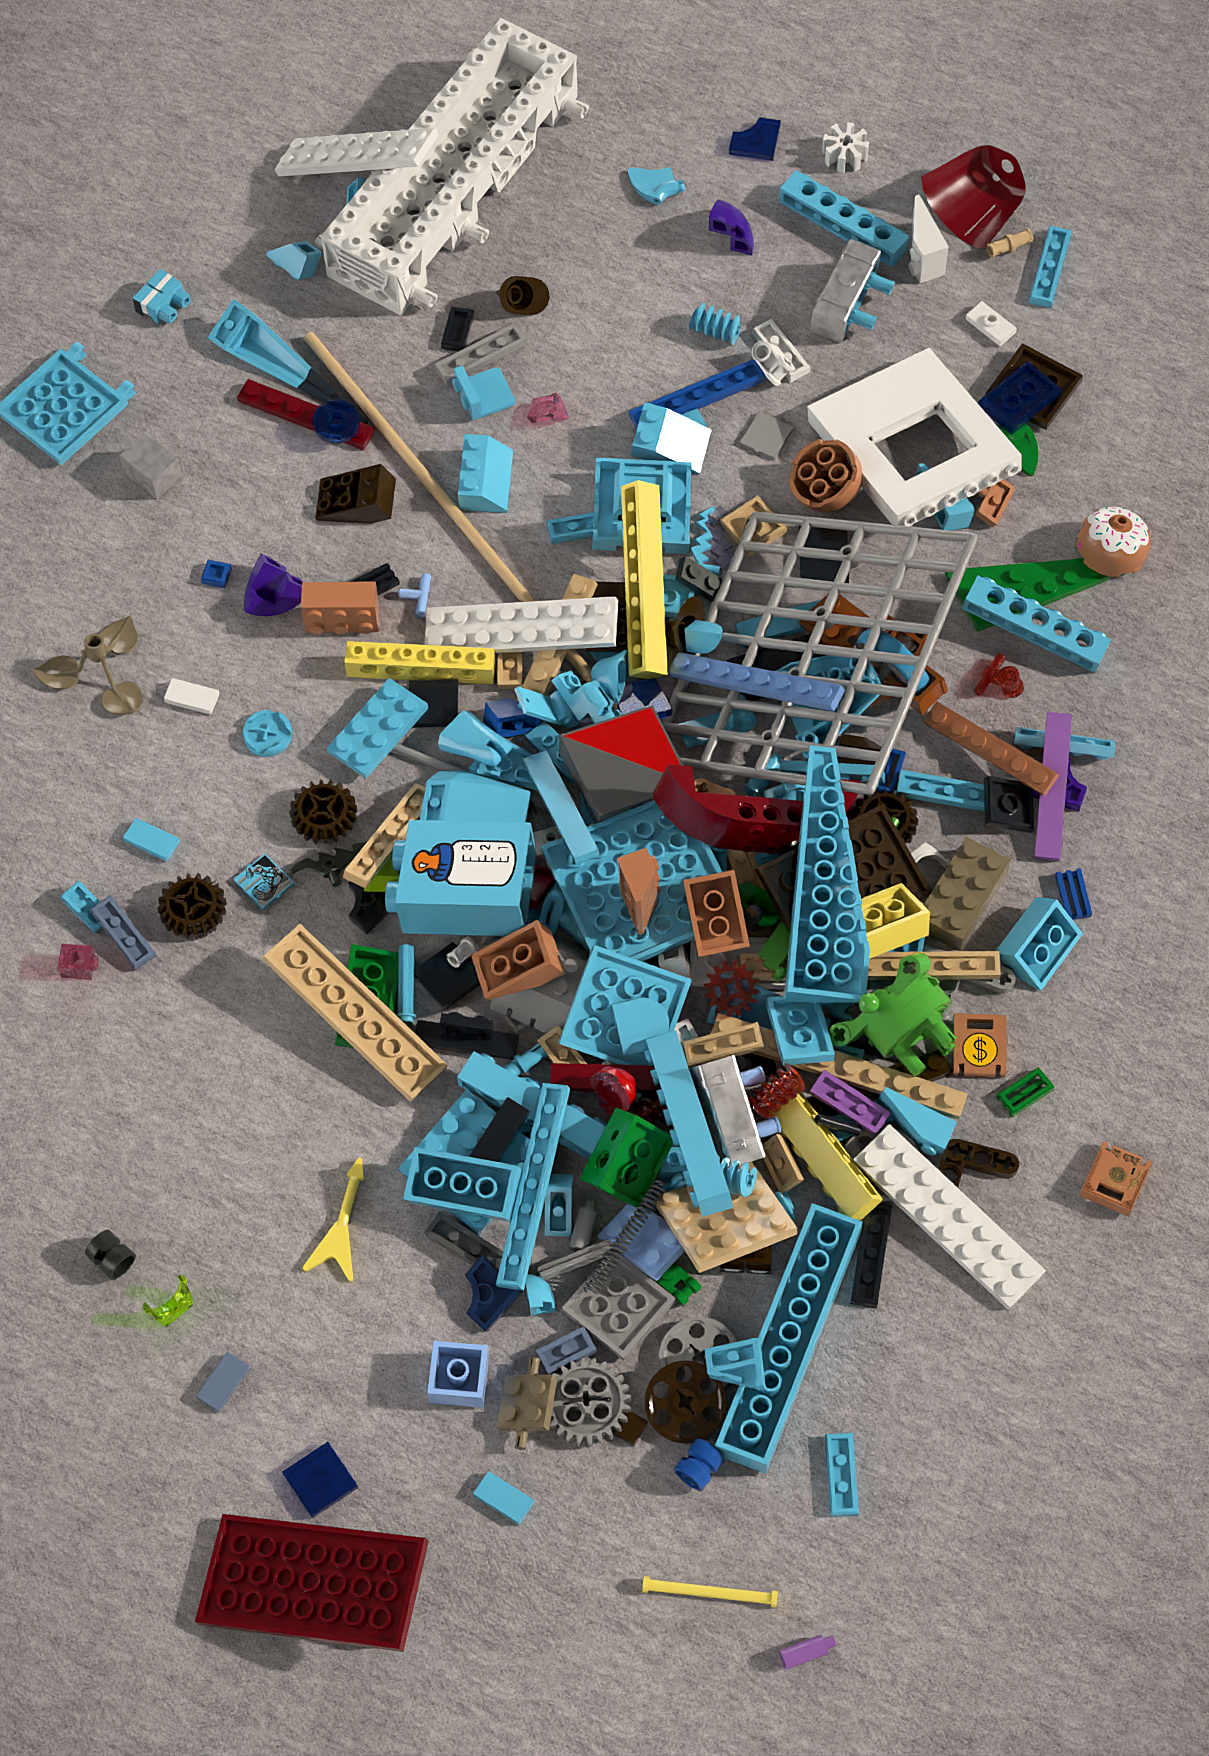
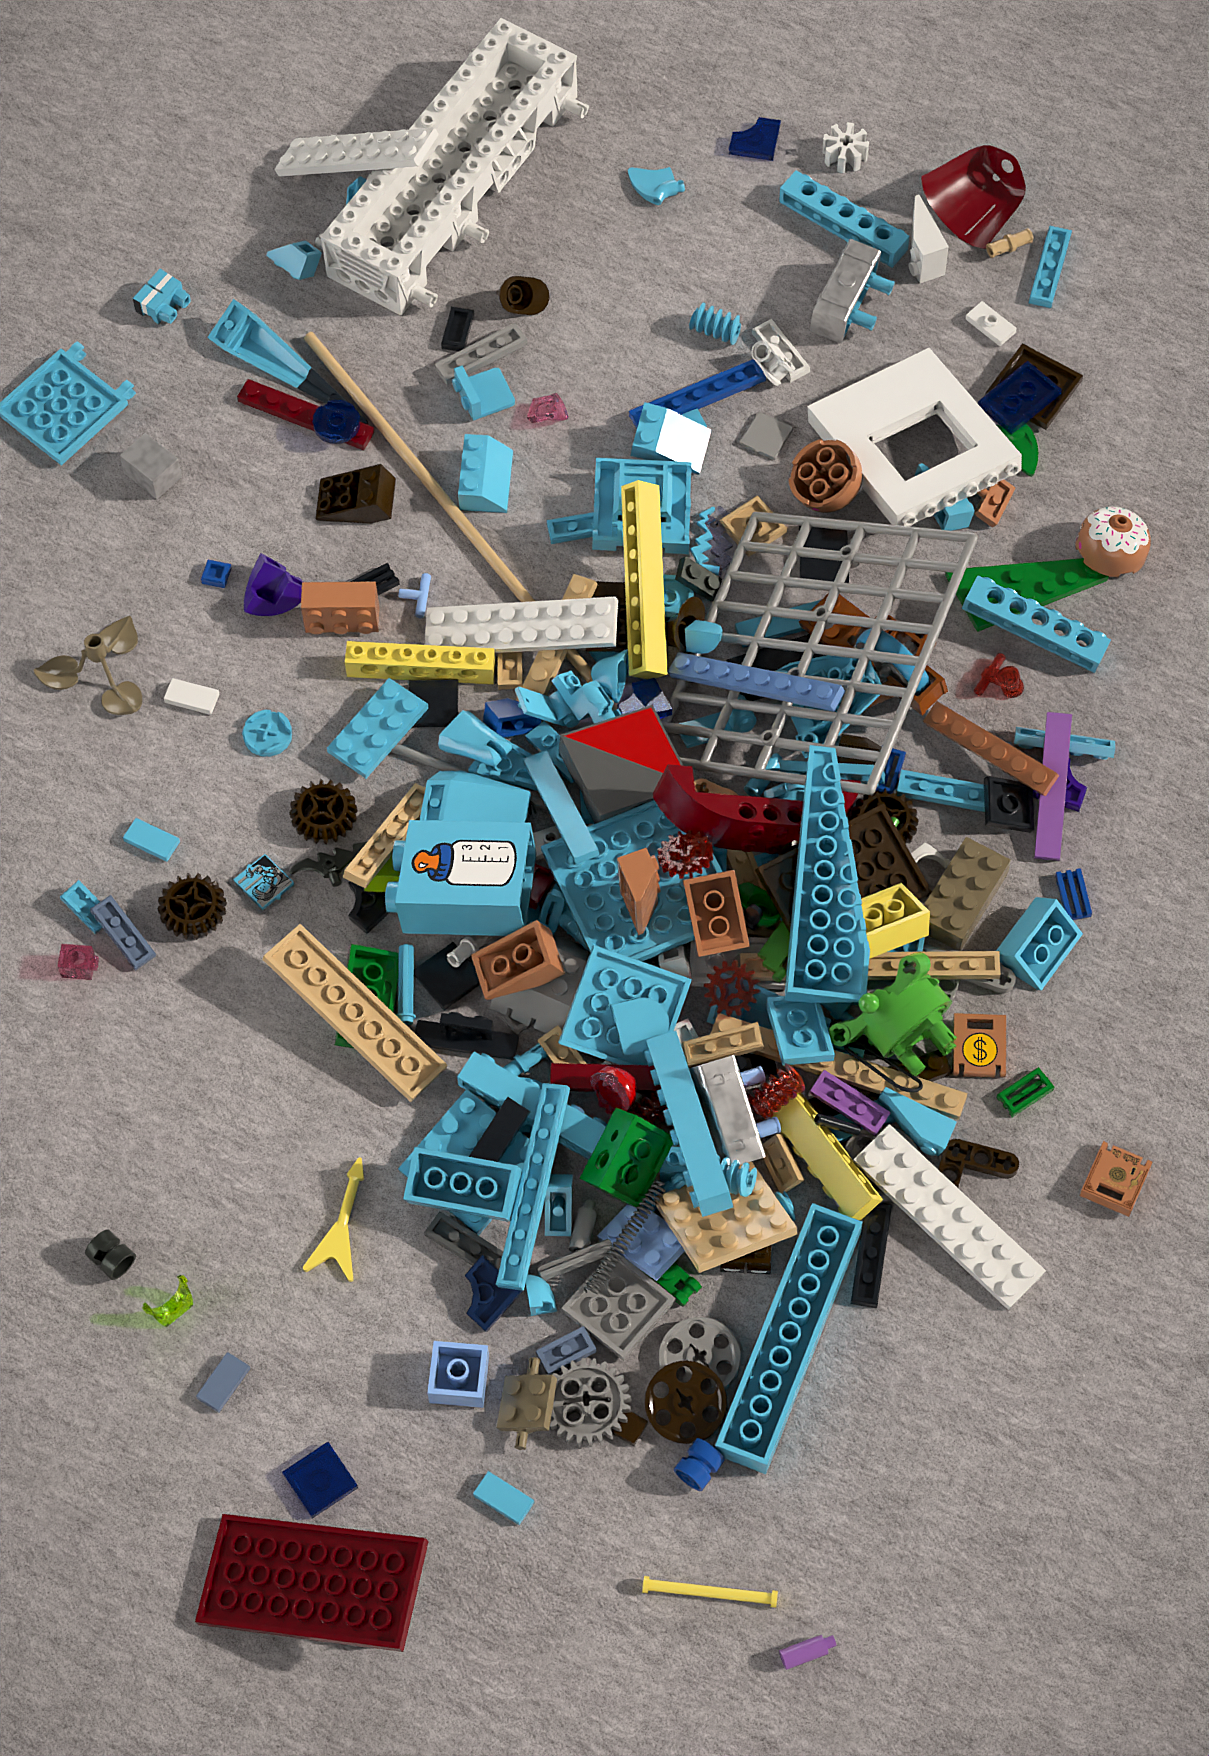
(685, 854): none -> clear red gear
(730, 221): dark purple brick -> none
(737, 1363): medium azure wing -> none
(841, 1475): medium azure tile -> none
(887, 1061): none -> black piece

